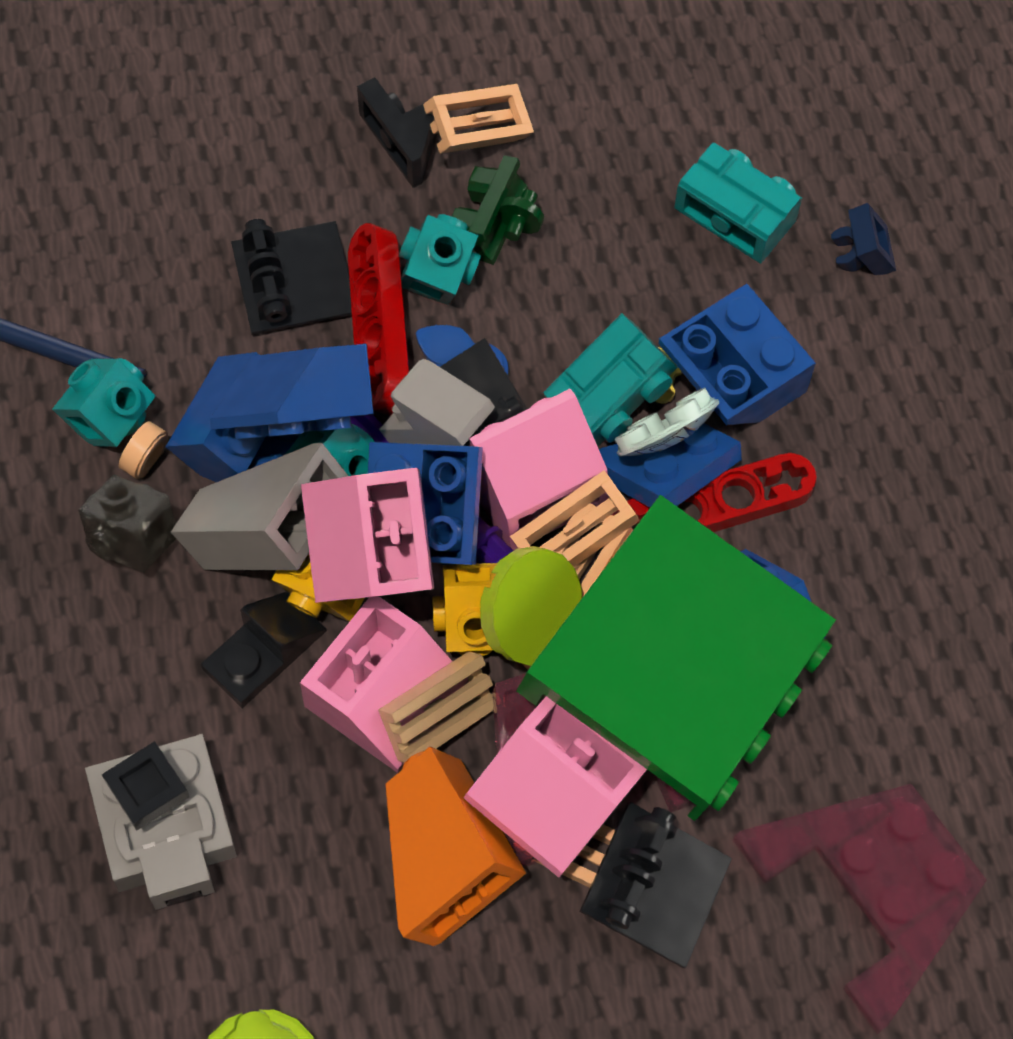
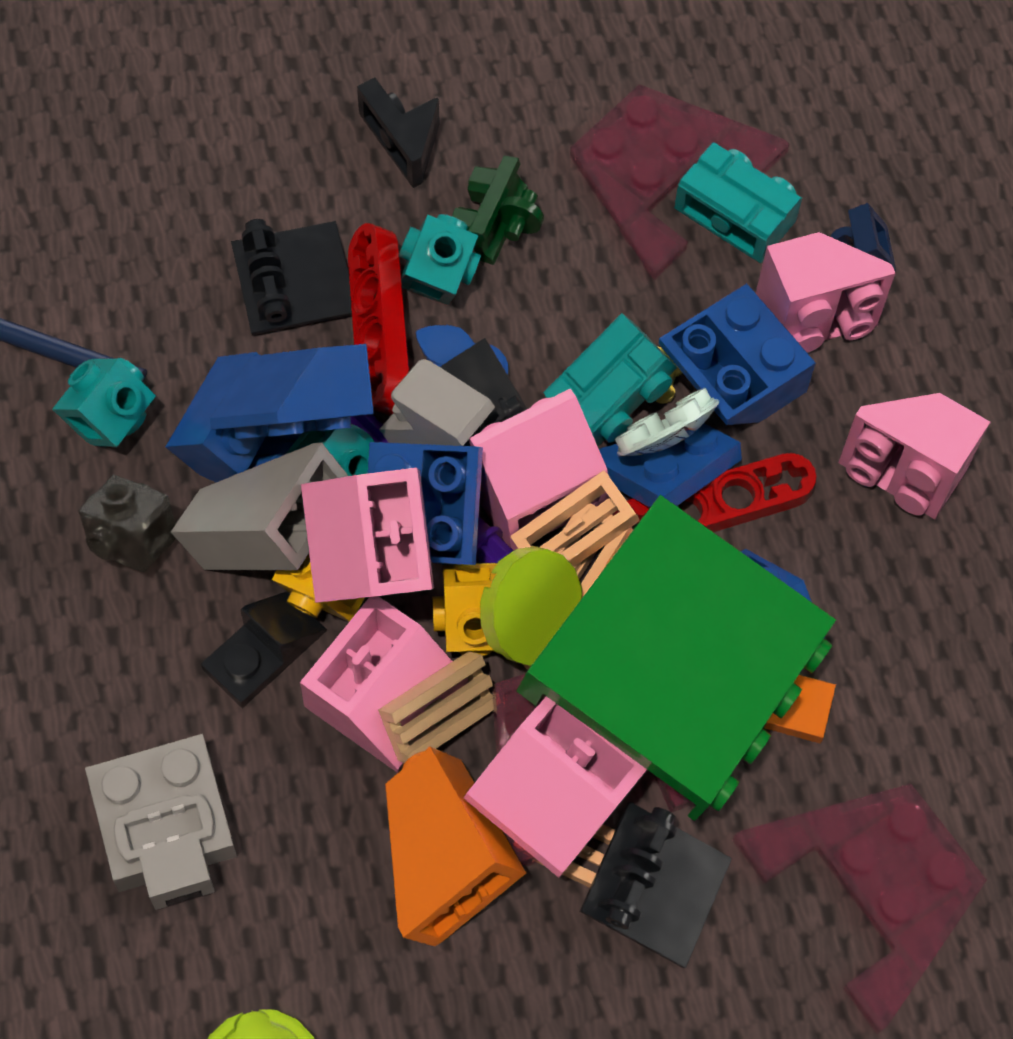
(143, 450): light nougat tile -> none
(145, 785): black plate -> none
(446, 126): light nougat tile -> none
(643, 153): none -> clear pink wing
(809, 712): none -> orange tile
(823, 288): none -> bright pink slope
(913, 449): none -> bright pink slope

